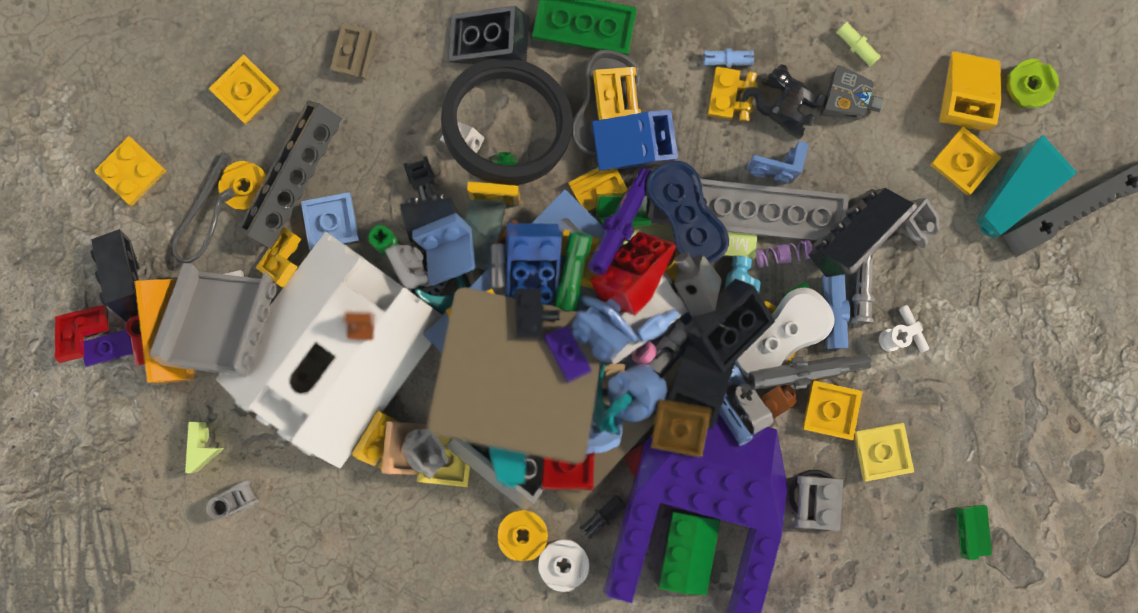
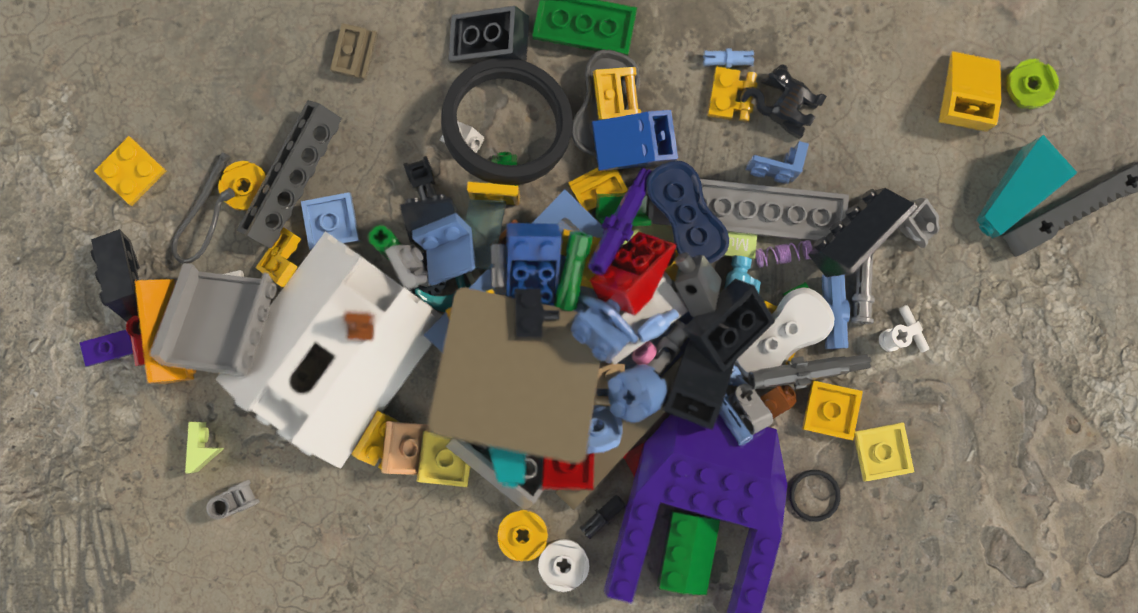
(72, 328): red plate -> none
(244, 89): yellow plate -> none
(424, 452): light grey hand -> none
(567, 354): dark purple plate -> none
(601, 414): teal piece -> none
(680, 428): pearl gold tile -> none
(826, 505): light grey plate -> none
(849, 95): dark grey torso -> none
(858, 44): yellowish green pin -> none
(965, 161): yellow plate -> none
(973, 531): green panel -> none

